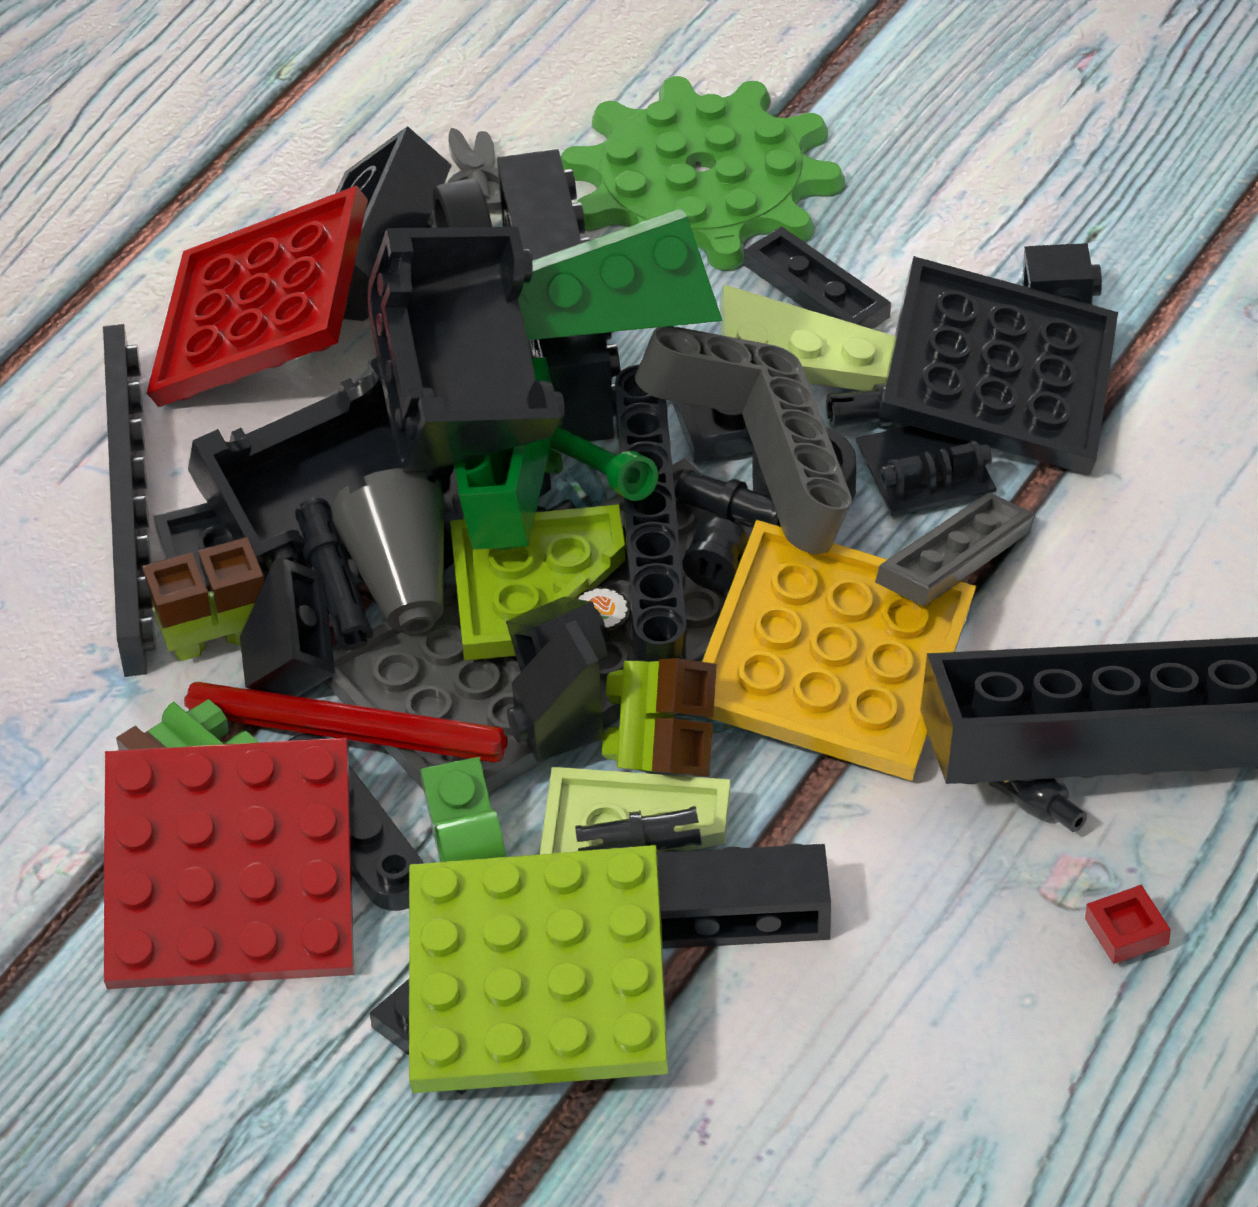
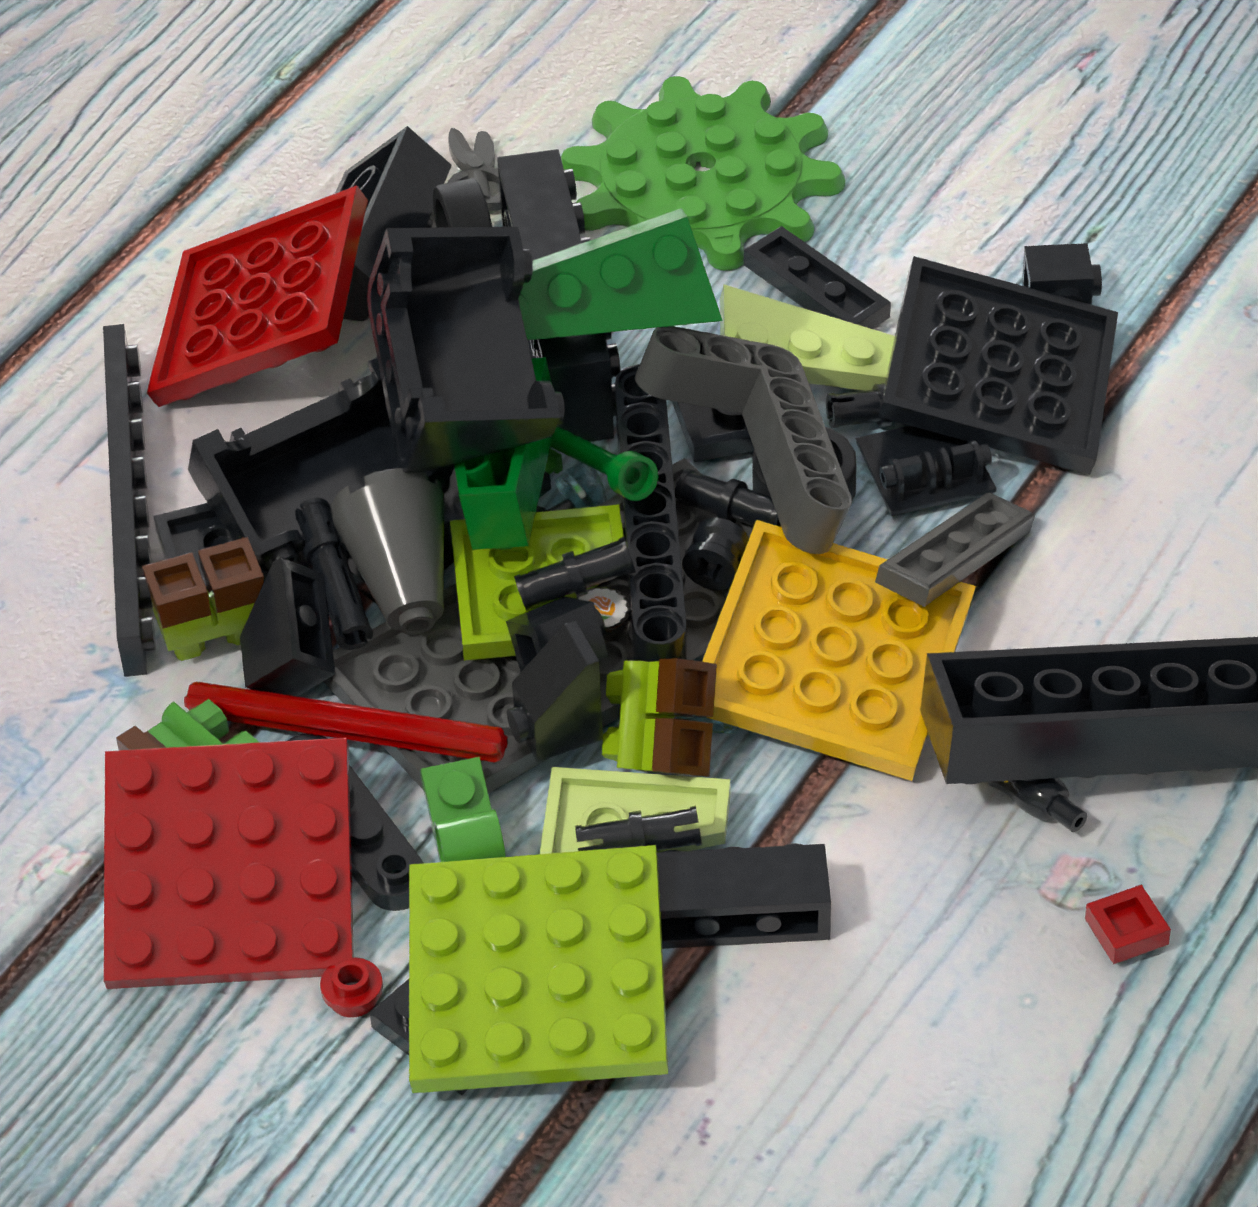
(356, 998): none -> red plate
(574, 574): none -> black pin

